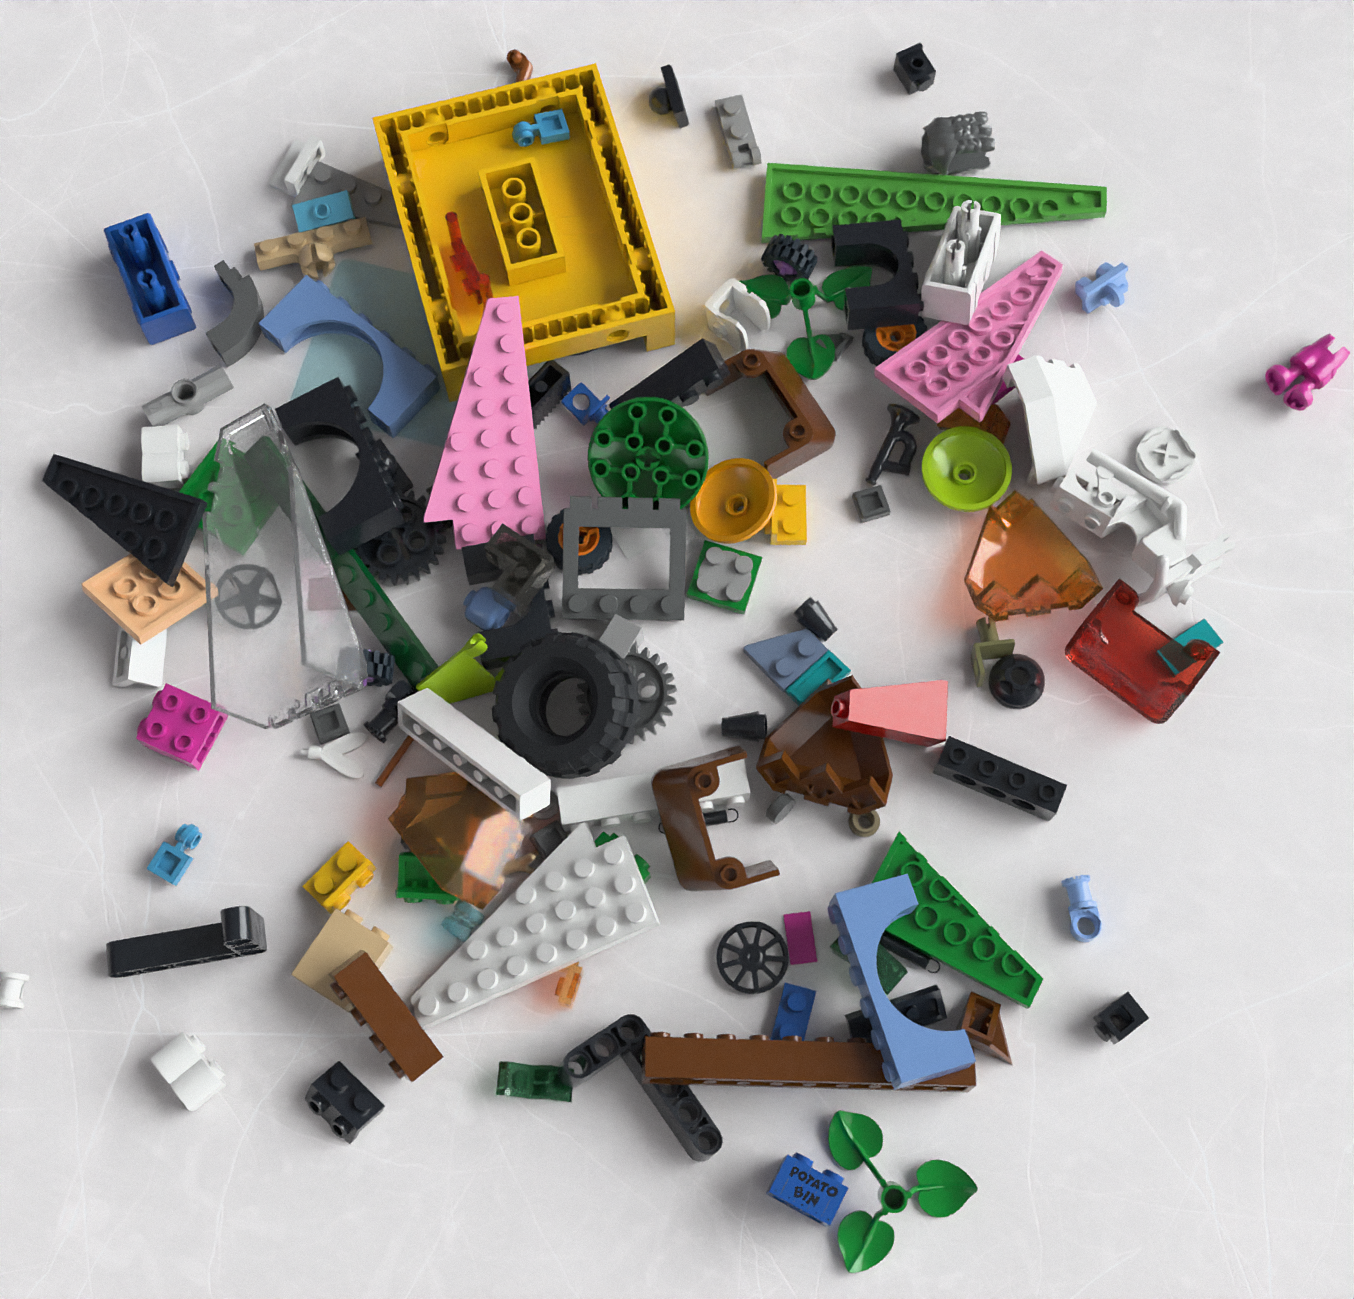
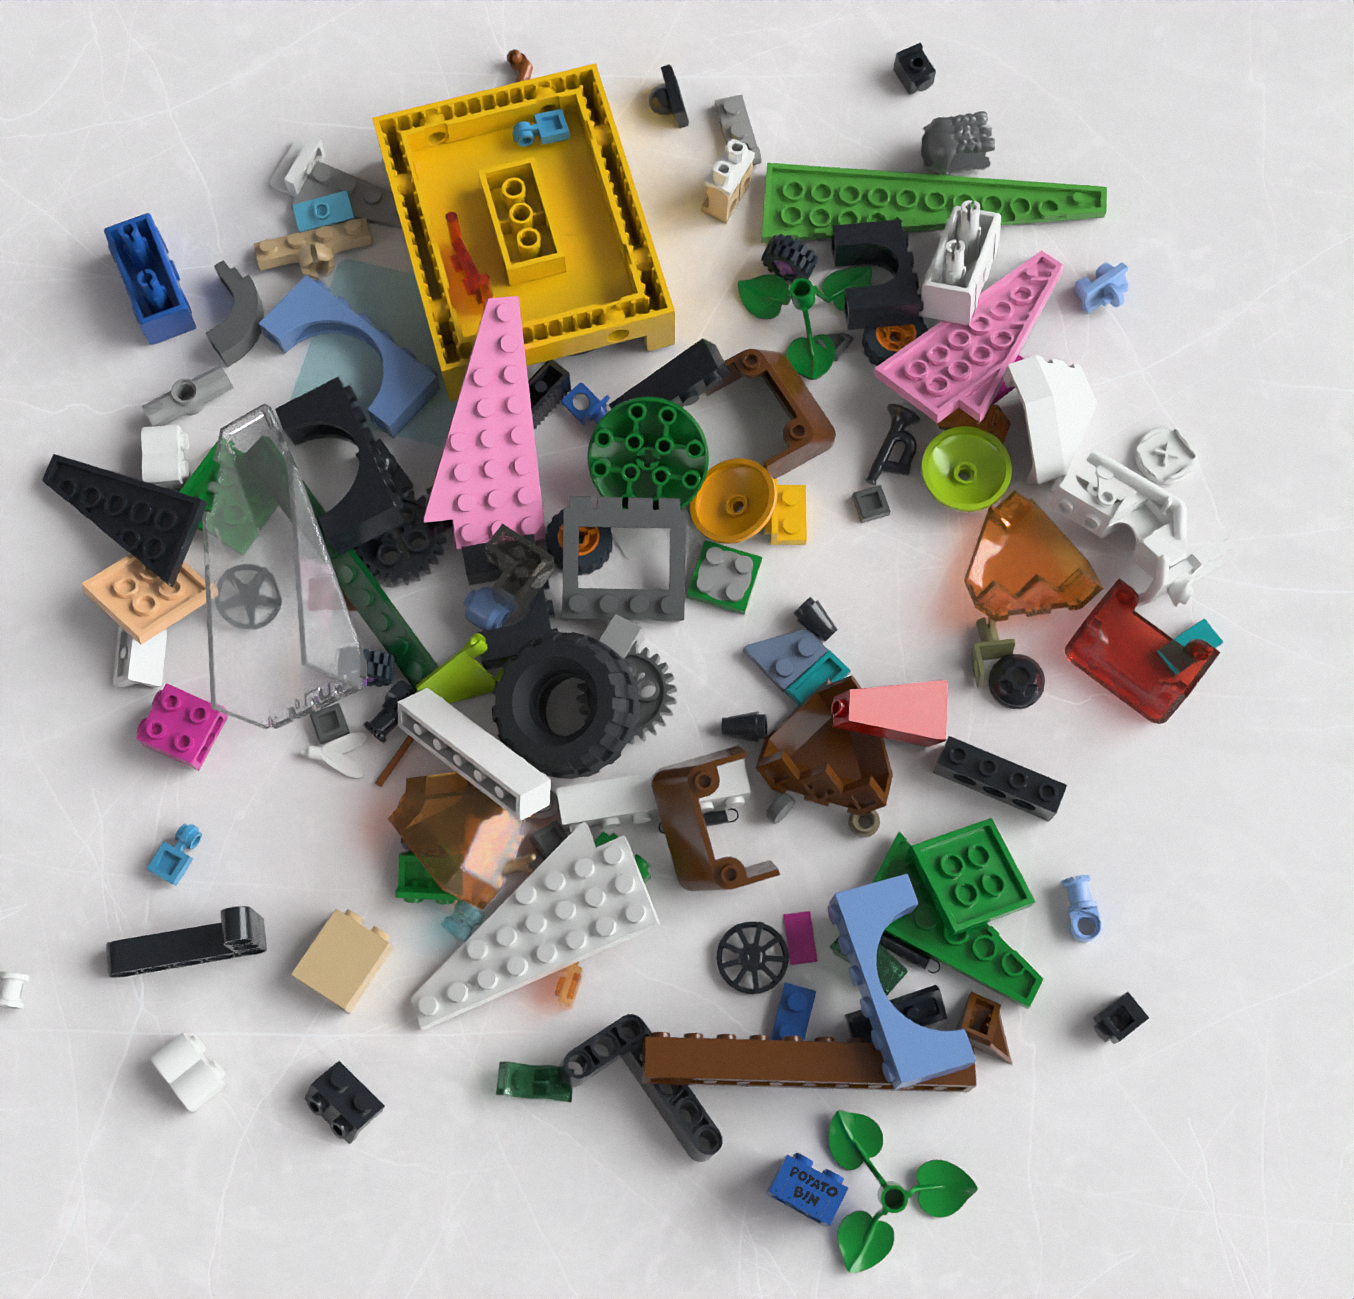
(340, 878): yellow bracket -> none
(385, 1016): reddish brown brick -> none
(728, 180): none -> hips
(735, 296): white piece -> none
(971, 876): none -> green plate
(1313, 363): dark pink piece -> none

